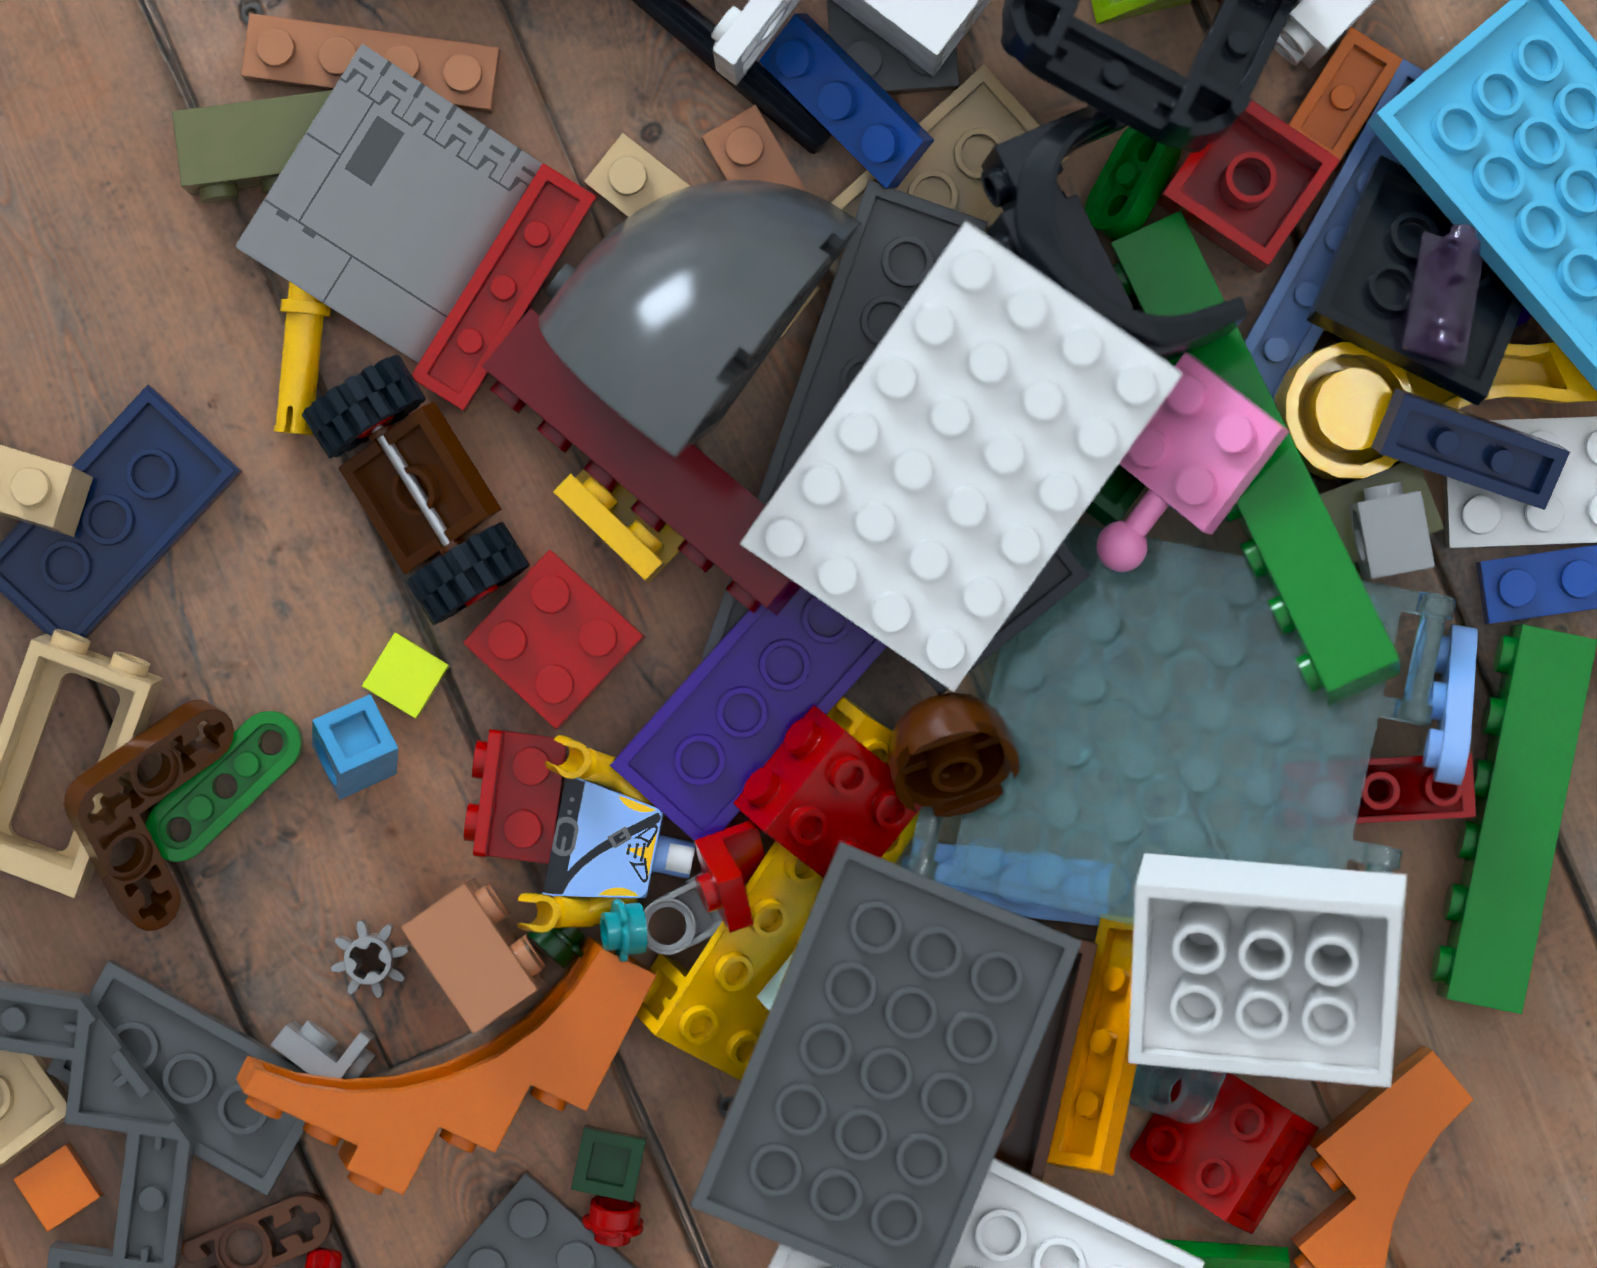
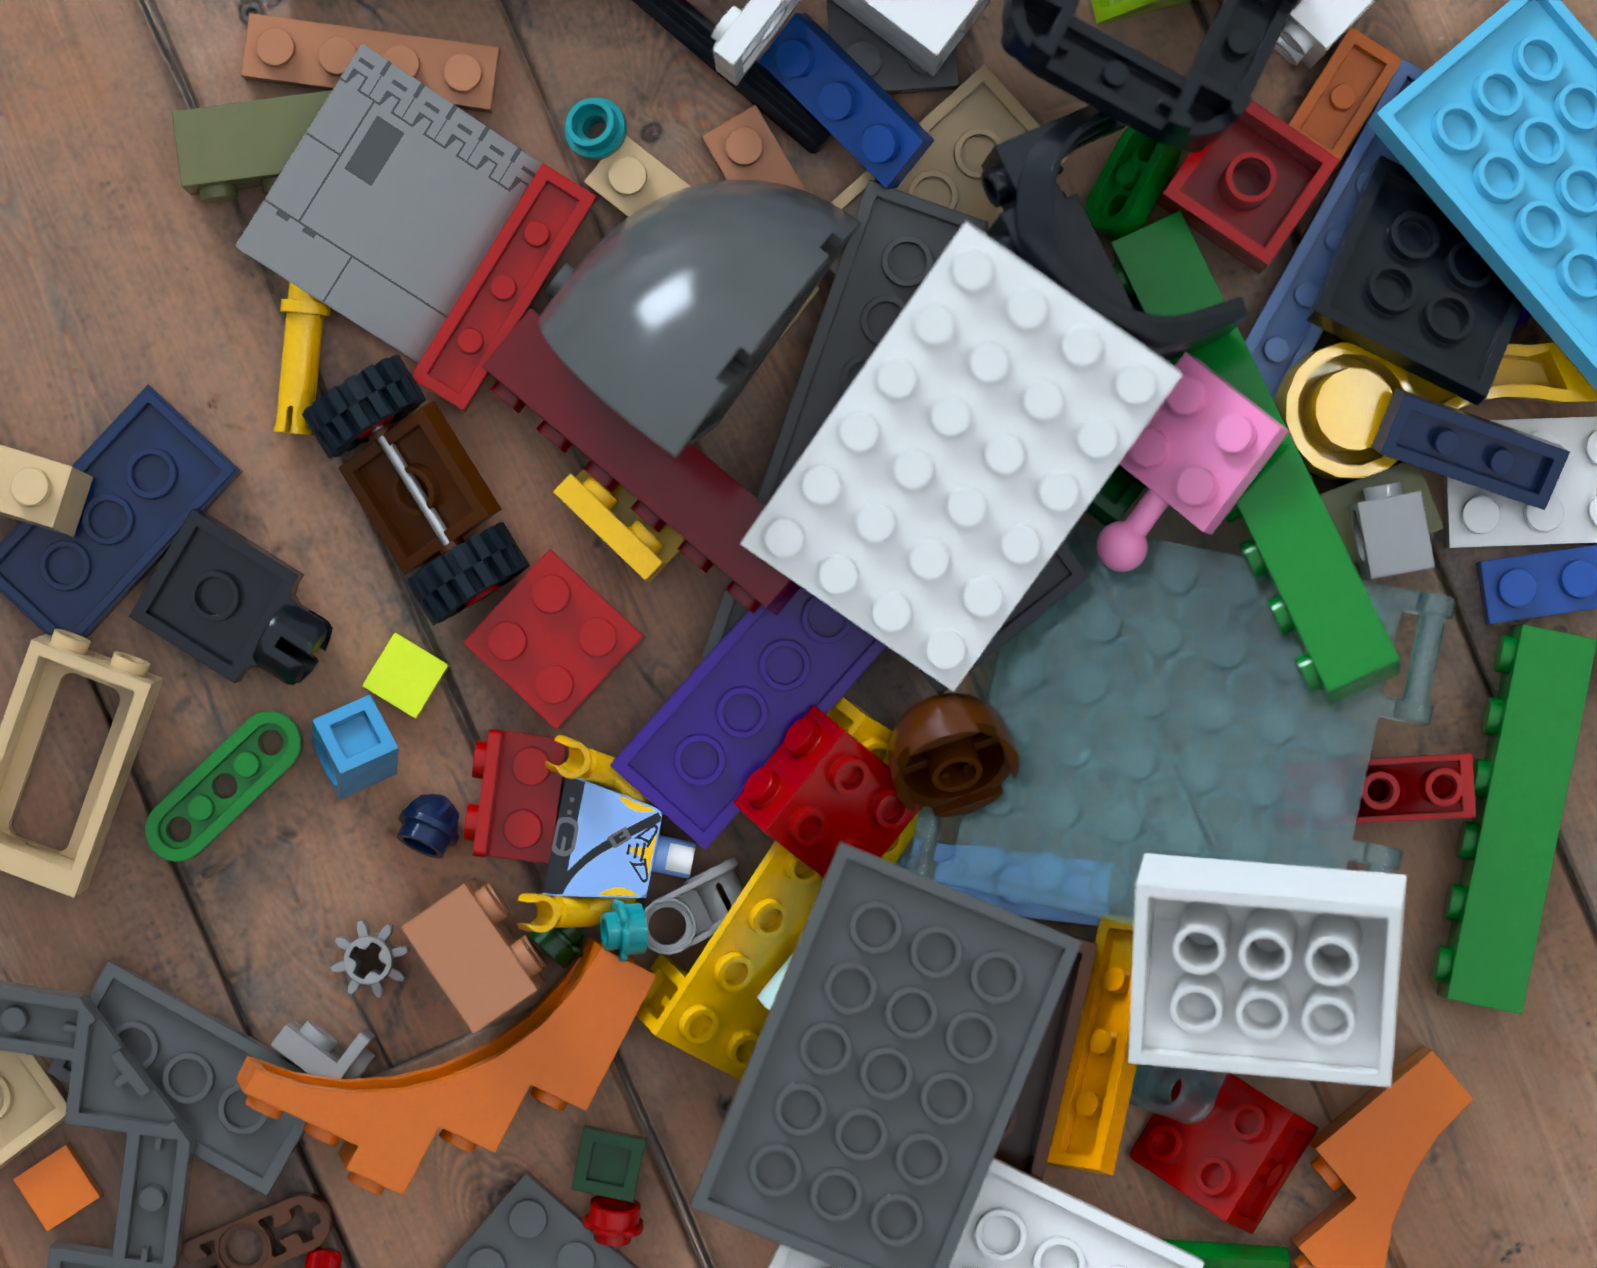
(122, 811): reddish brown beam -> none
(231, 604): none -> black plate
(429, 825): none -> dark blue plate
(587, 114): none -> teal plate
(726, 864): red bracket -> none
(1444, 295): clear purple hinge -> none
(1452, 700): light blue plate -> none

